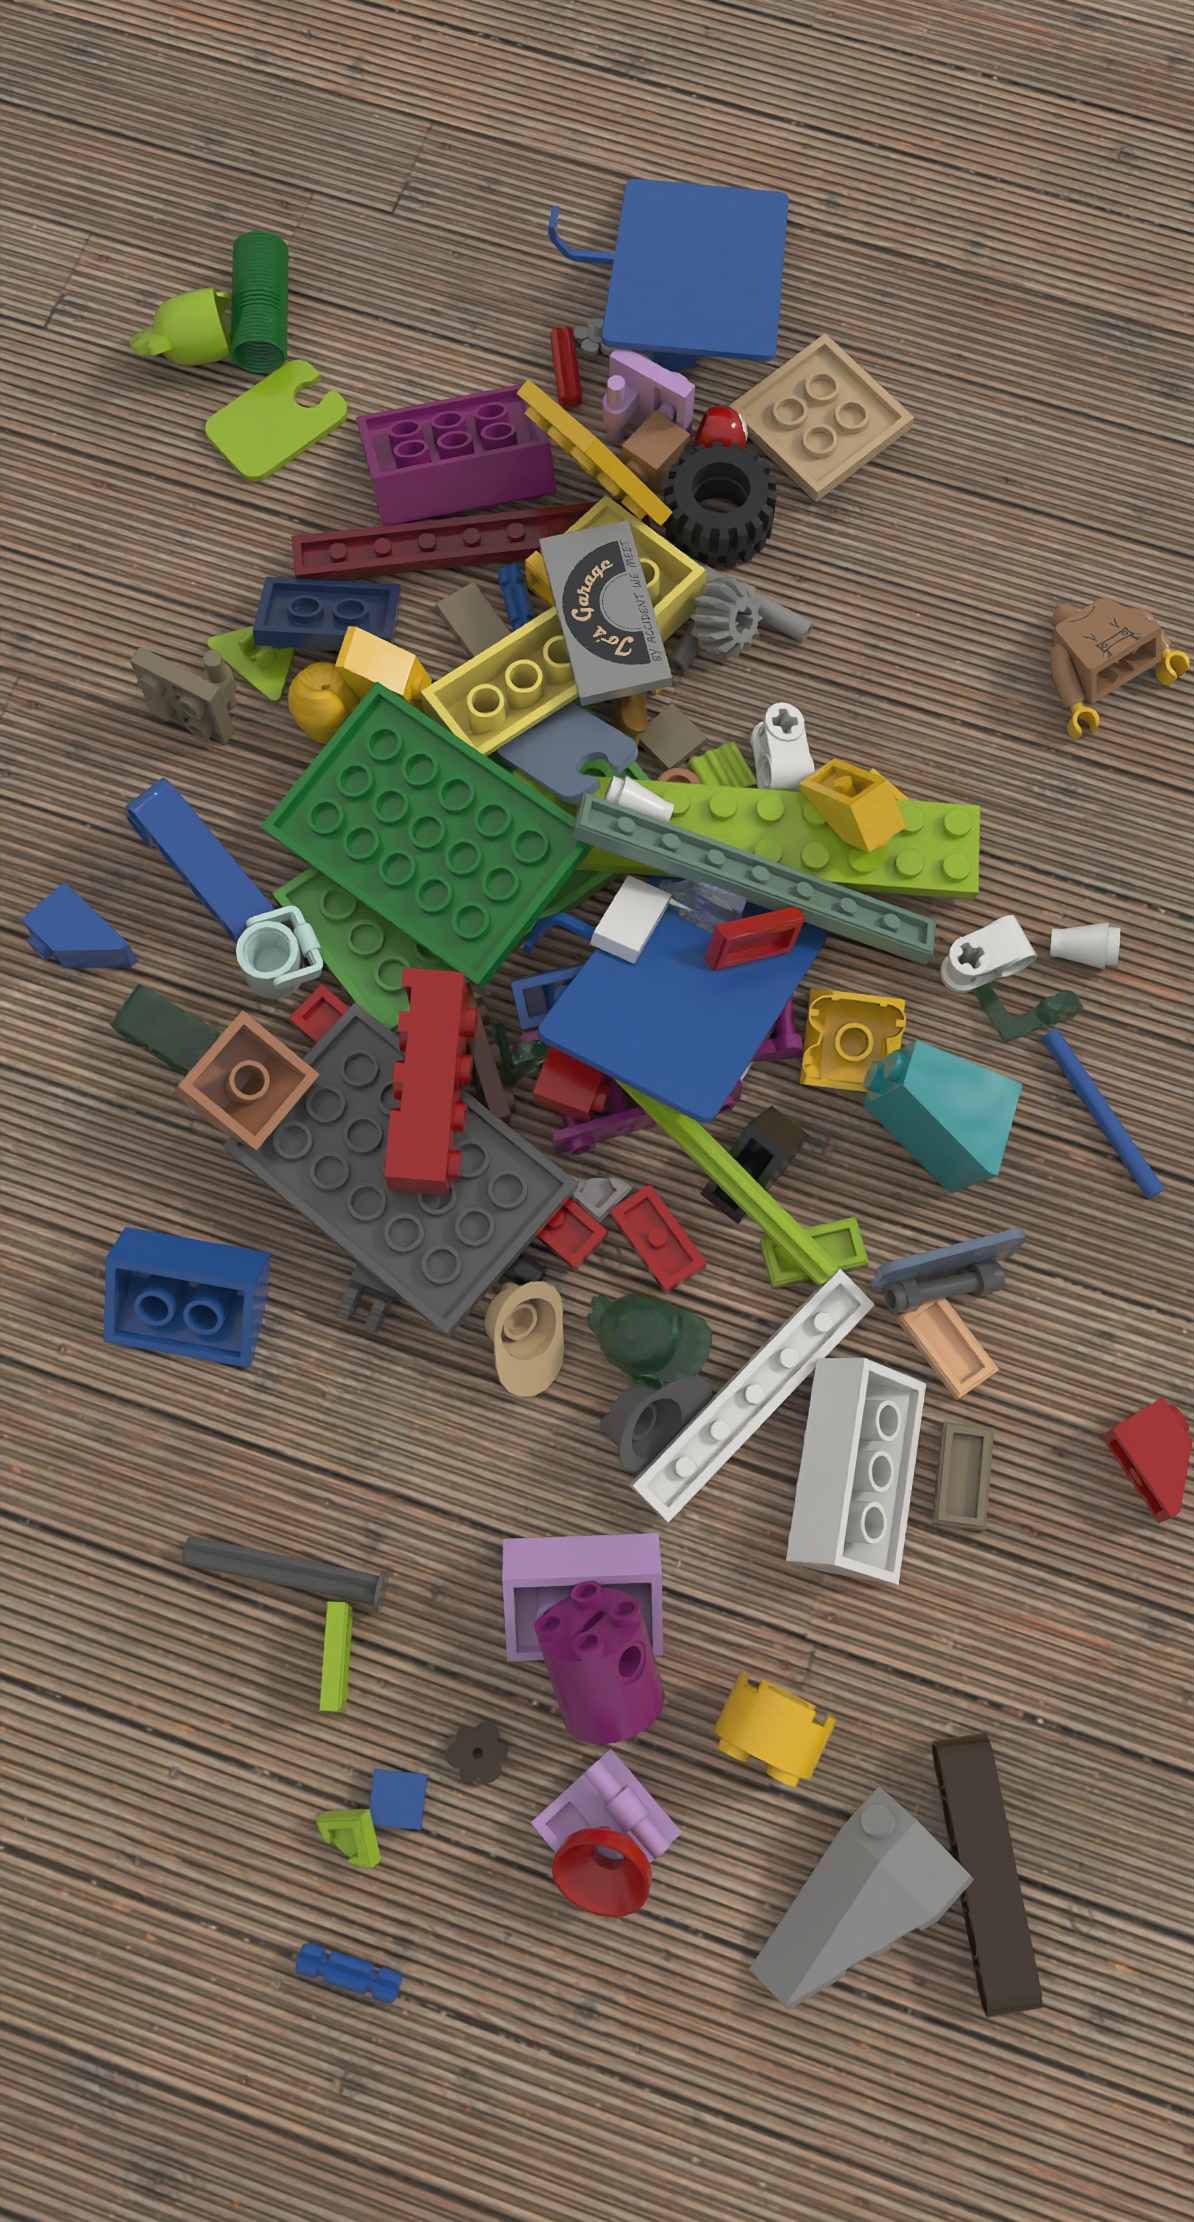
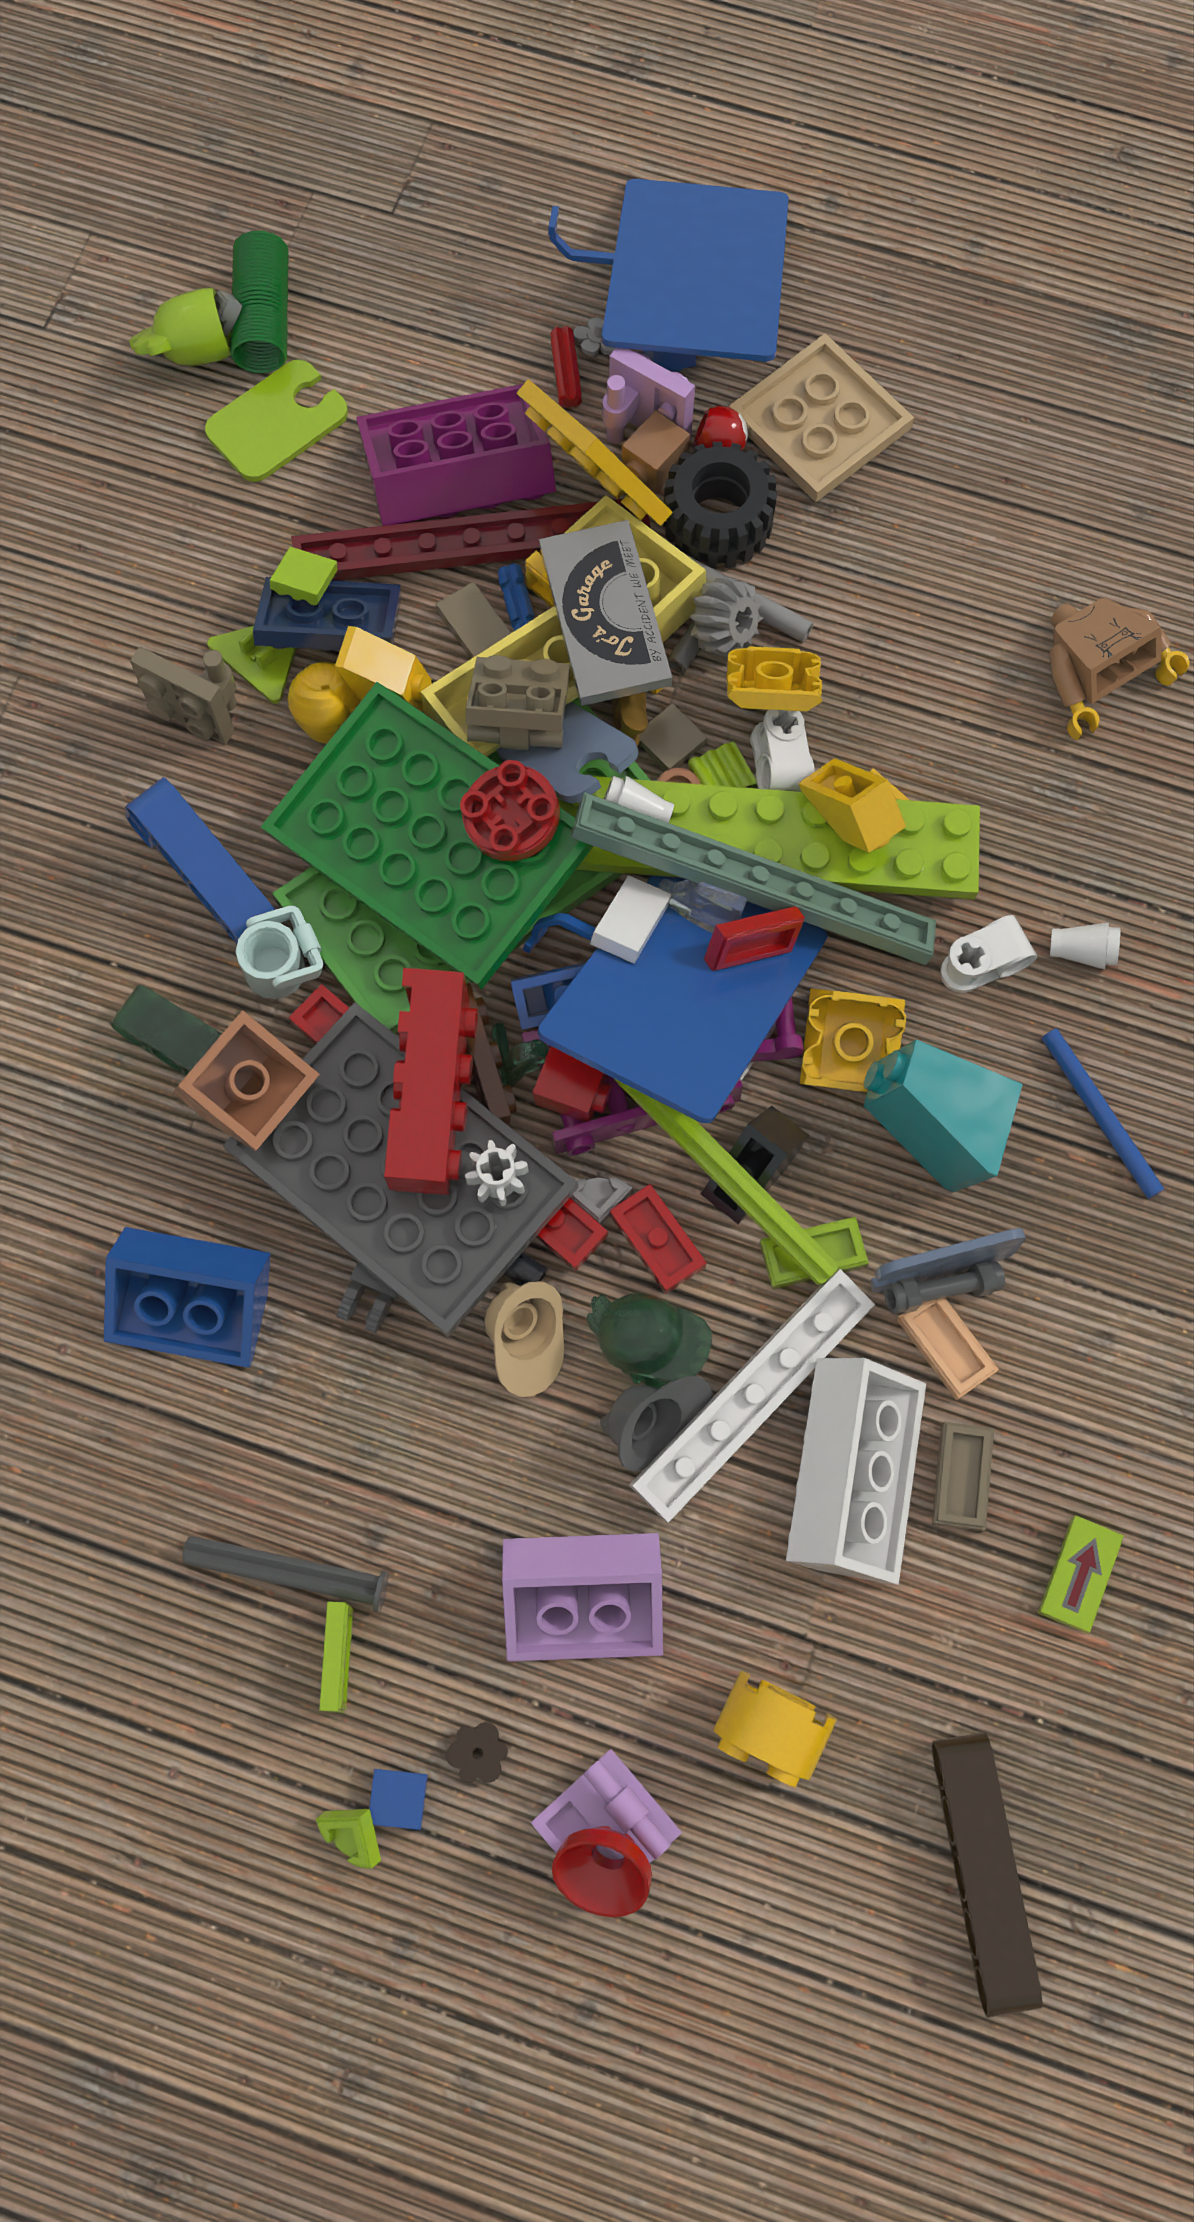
(75, 933): blue slope -> none
(228, 310): none -> light grey tile
(303, 575): none -> lime piece
(348, 1972): blue axle -> none
(489, 1159): none -> white gear
(510, 812): none -> red tile
(517, 702): none -> dark tan plate
(601, 1664): magenta cylinder -> none
(774, 678): none -> yellow slope
(863, 1895): light grey wedge -> none
(1047, 1013): clear green piece -> none
(1080, 1574): none -> lime tile
(1154, 1455): red slope -> none

